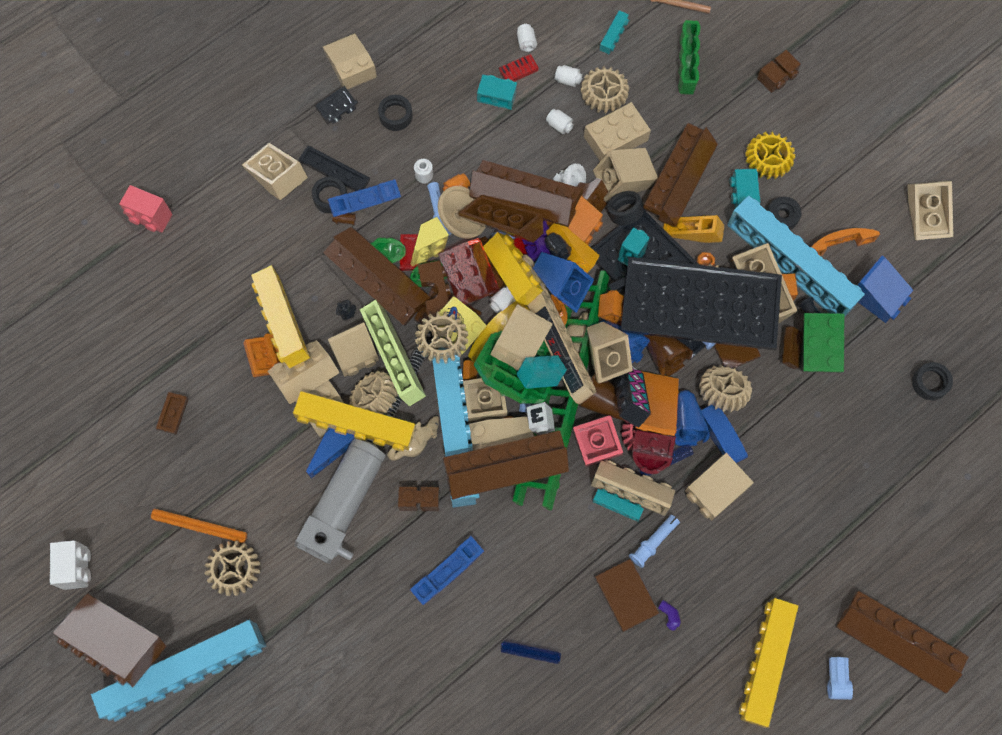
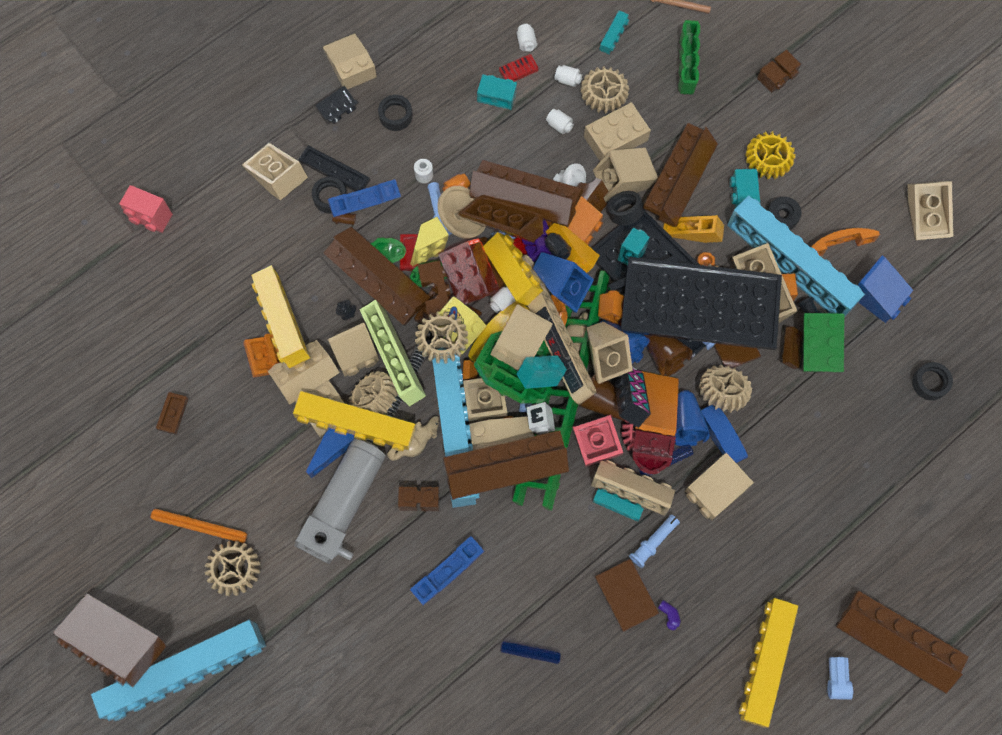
(69, 565): white brick -> none

